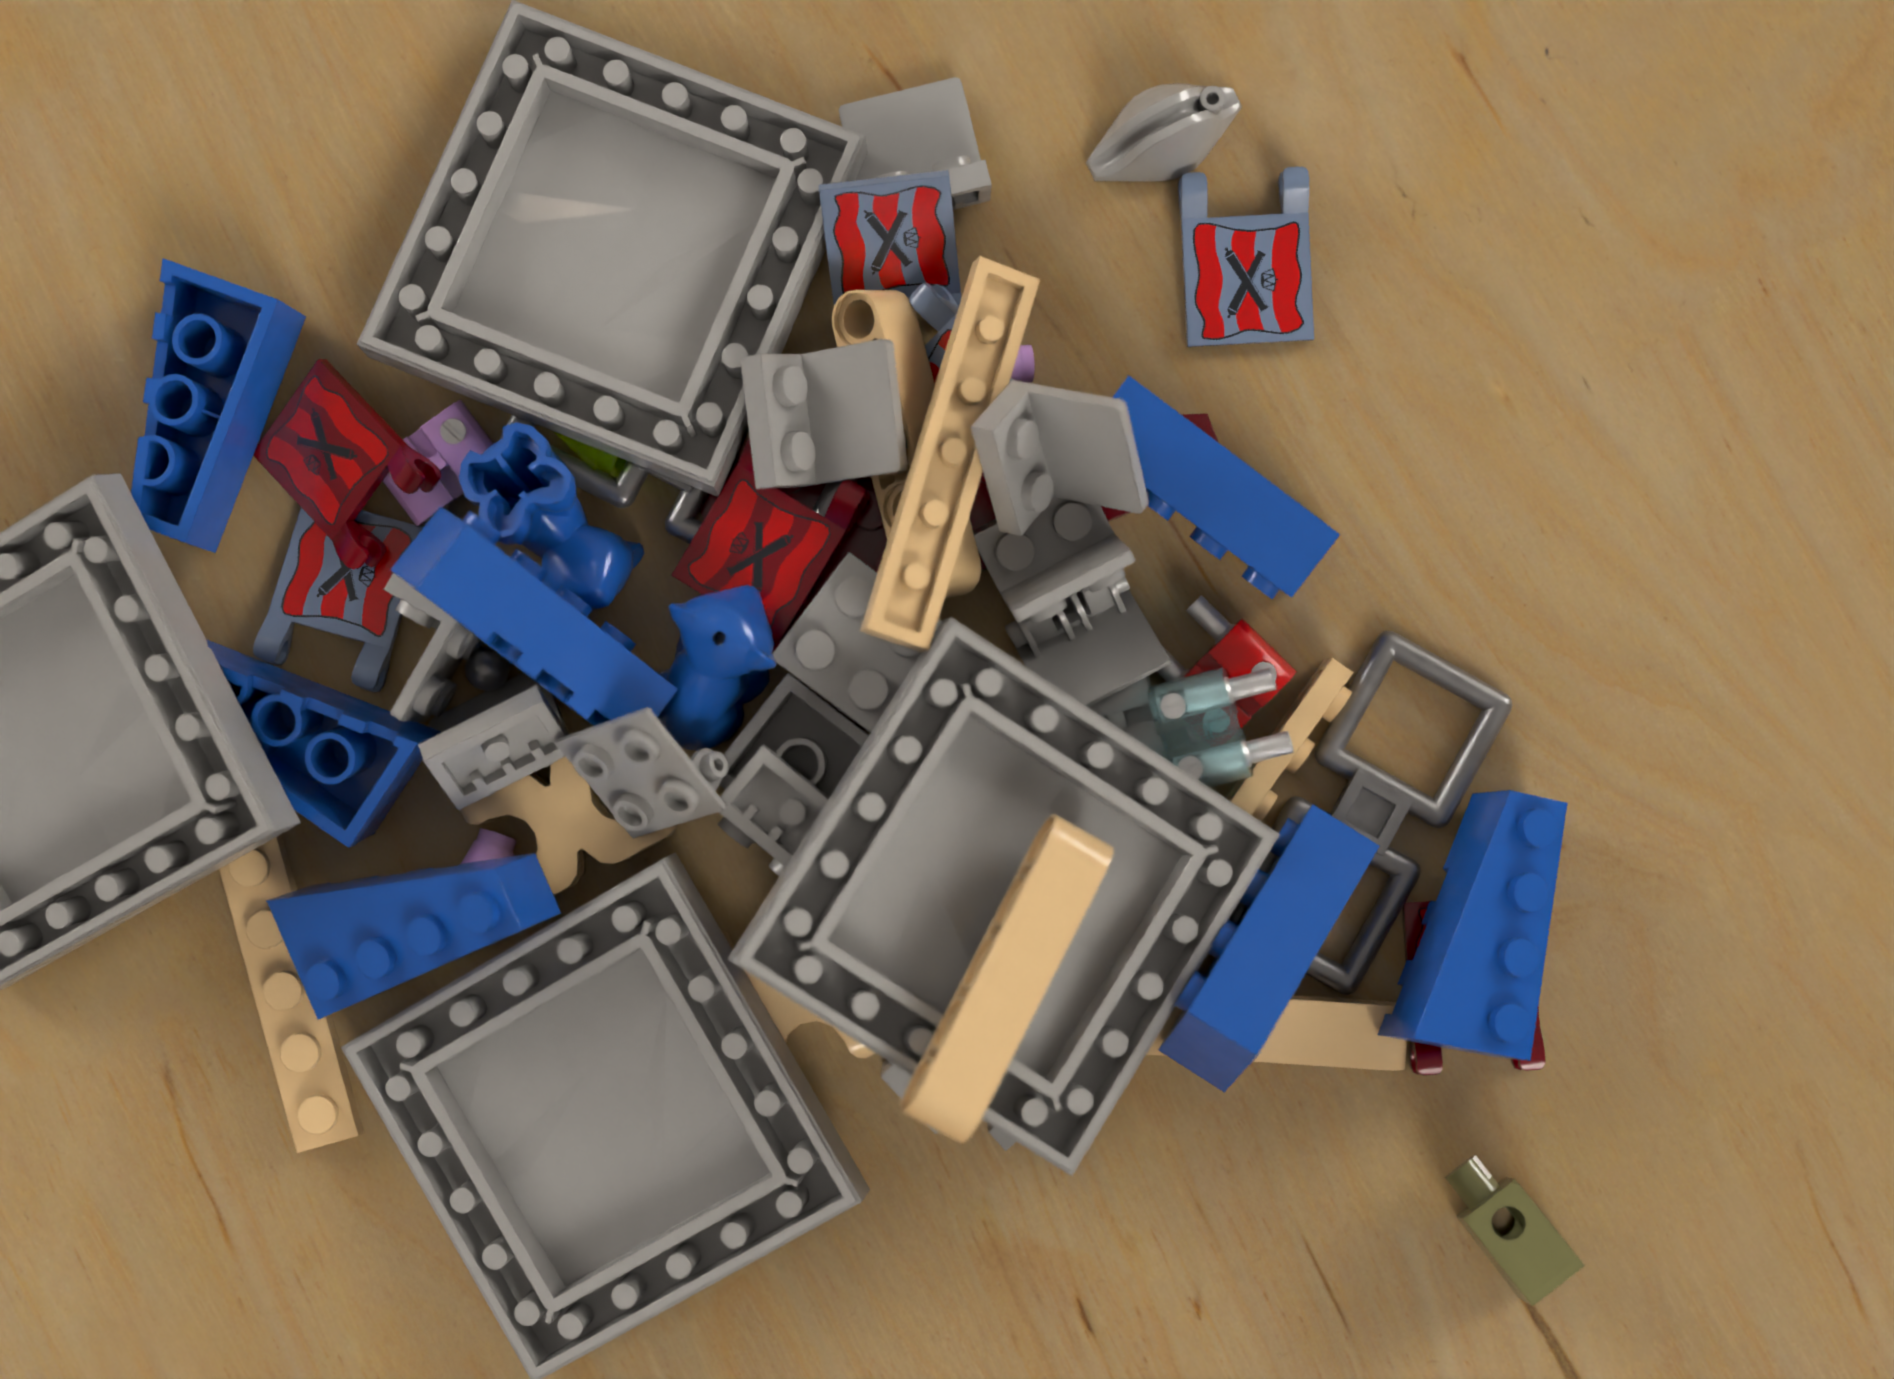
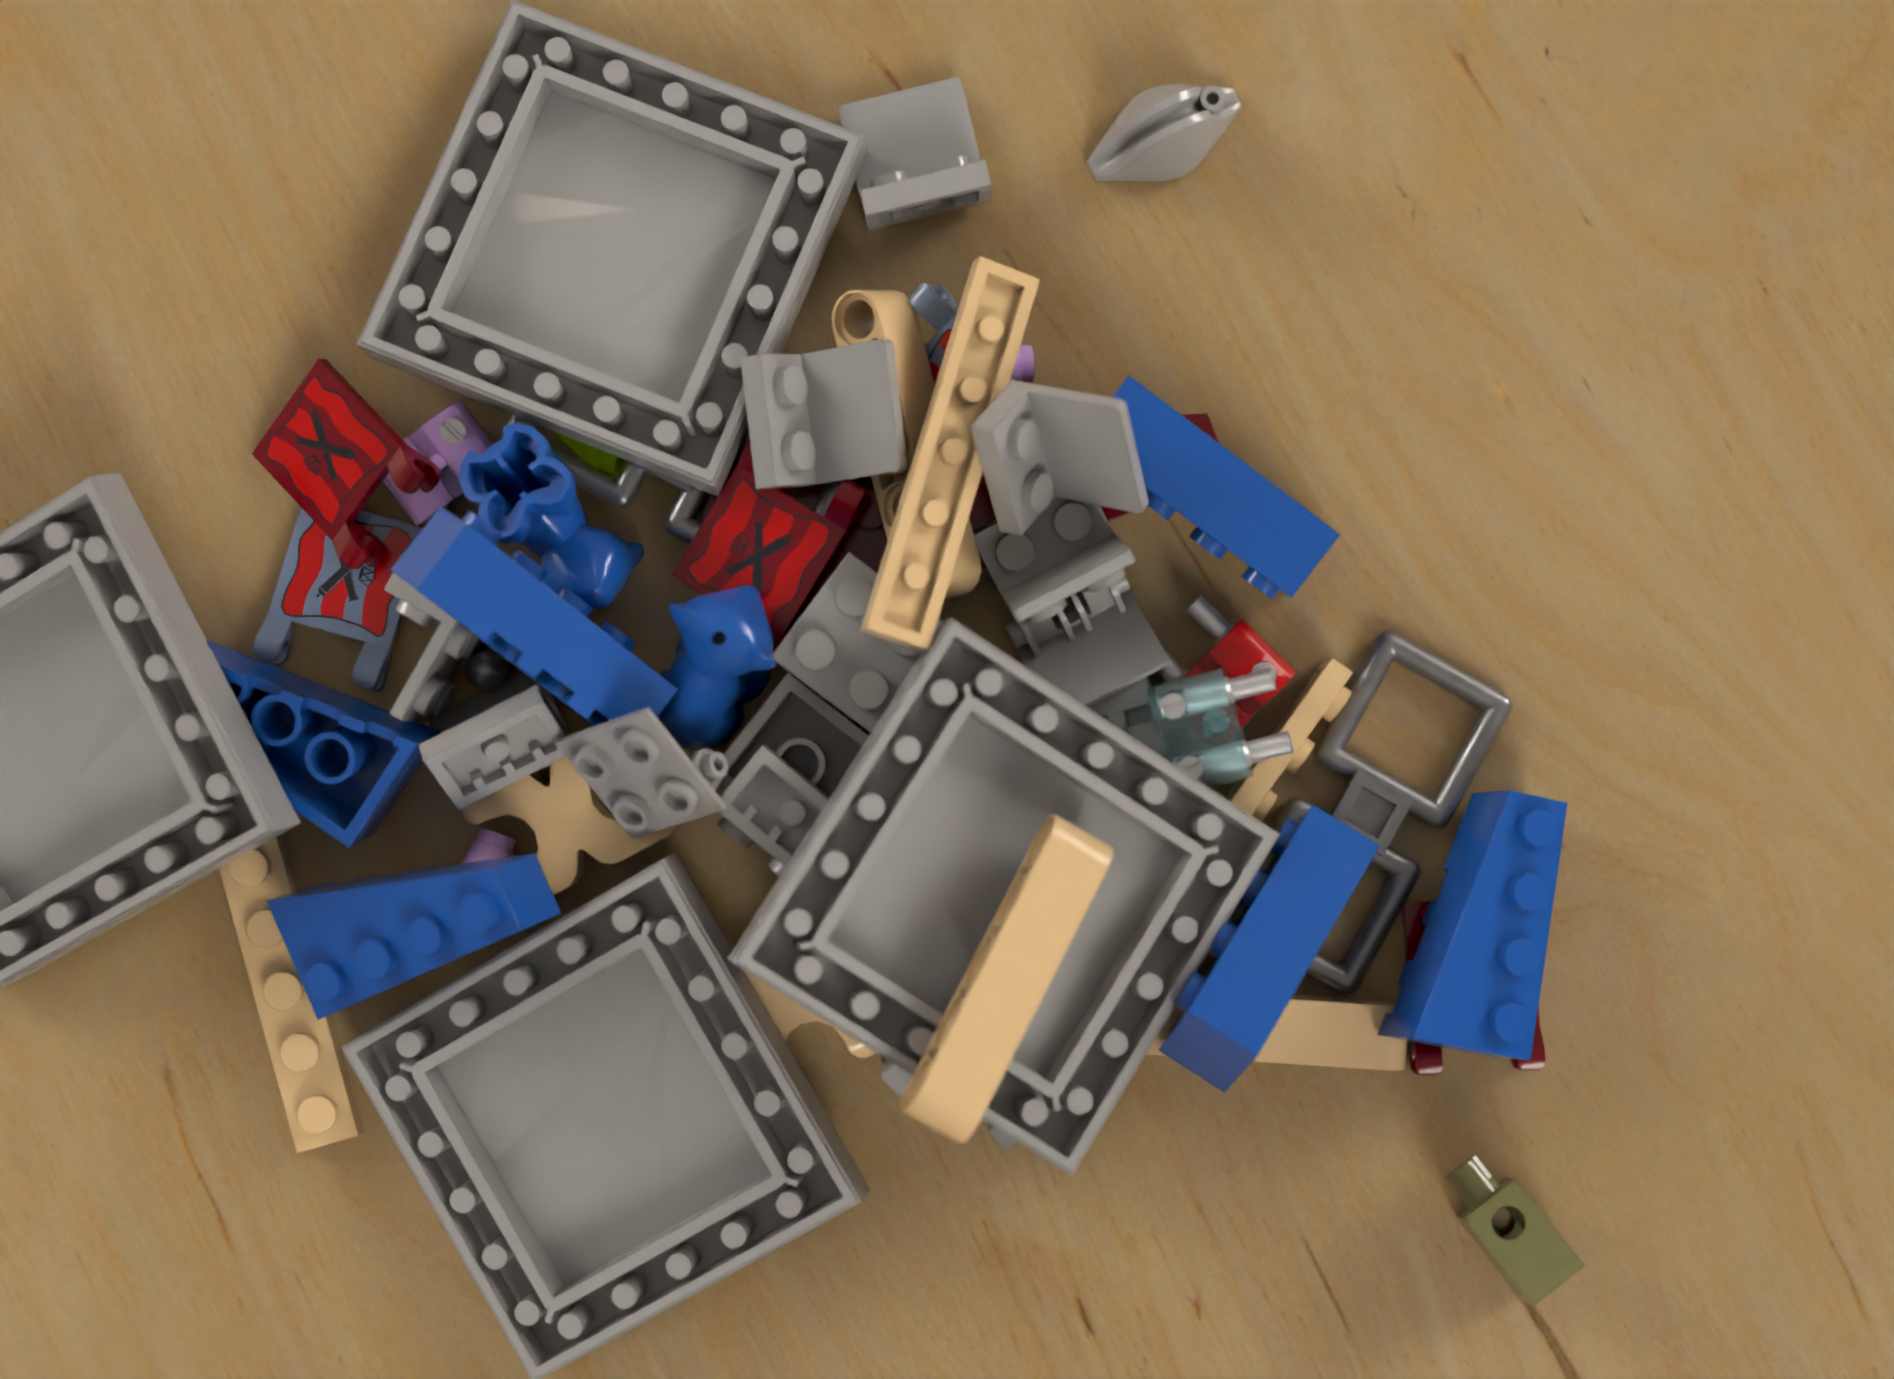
(207, 400): blue wedge -> none
(891, 234): flag -> none
(1247, 273): flag -> none

